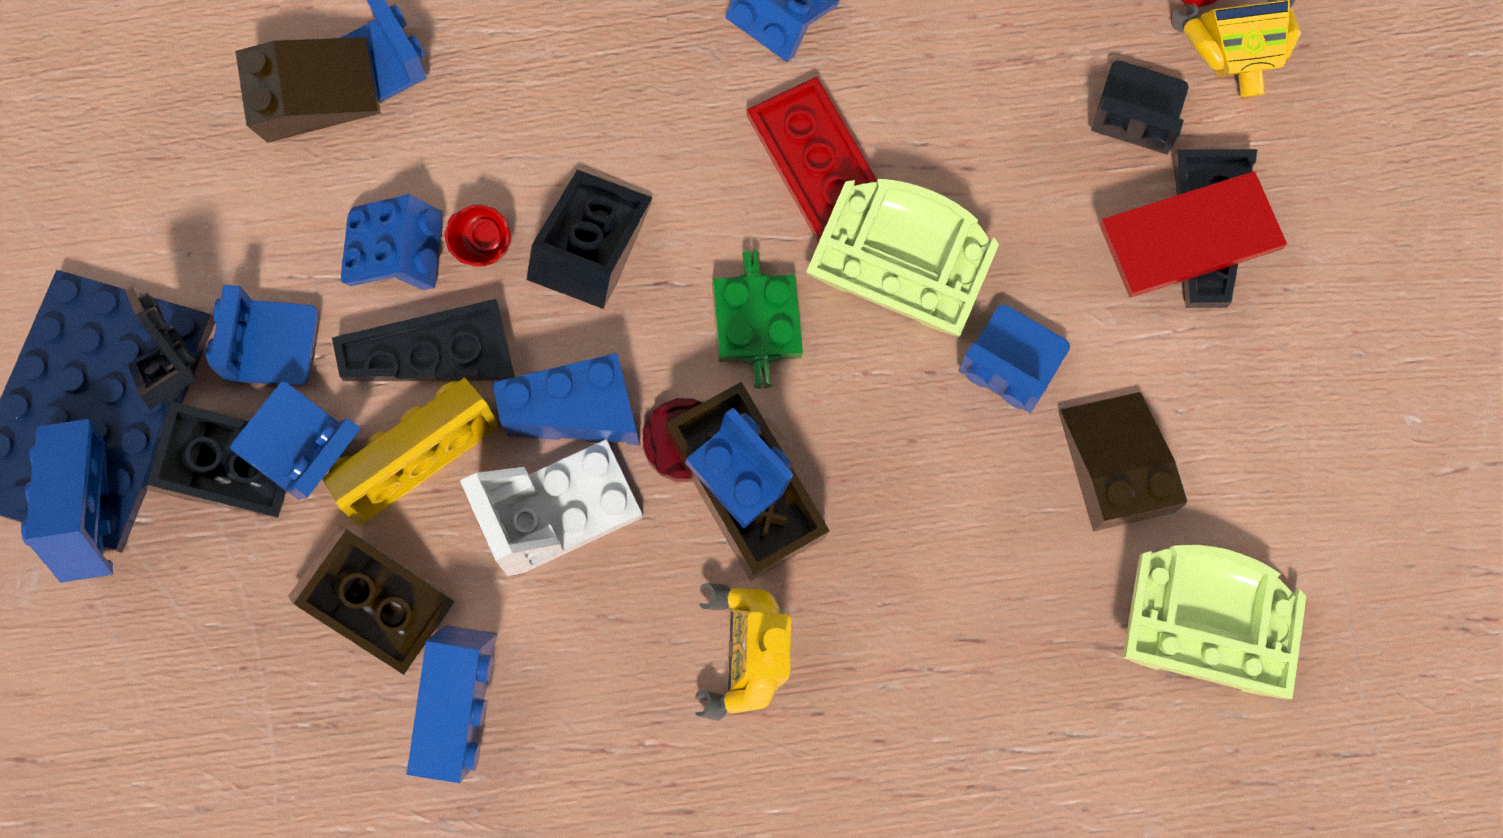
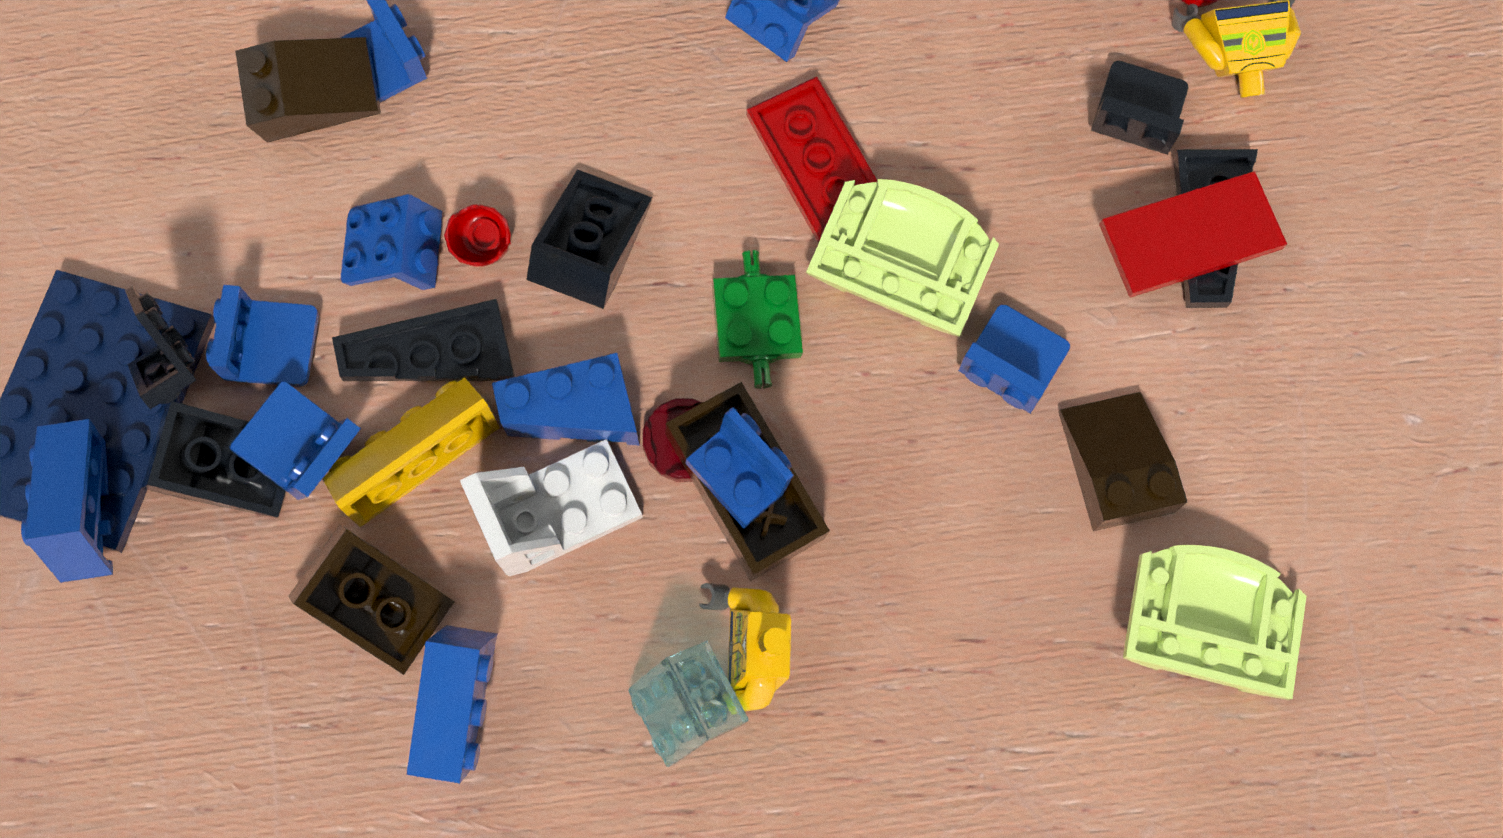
(686, 702): none -> clear light blue bracket

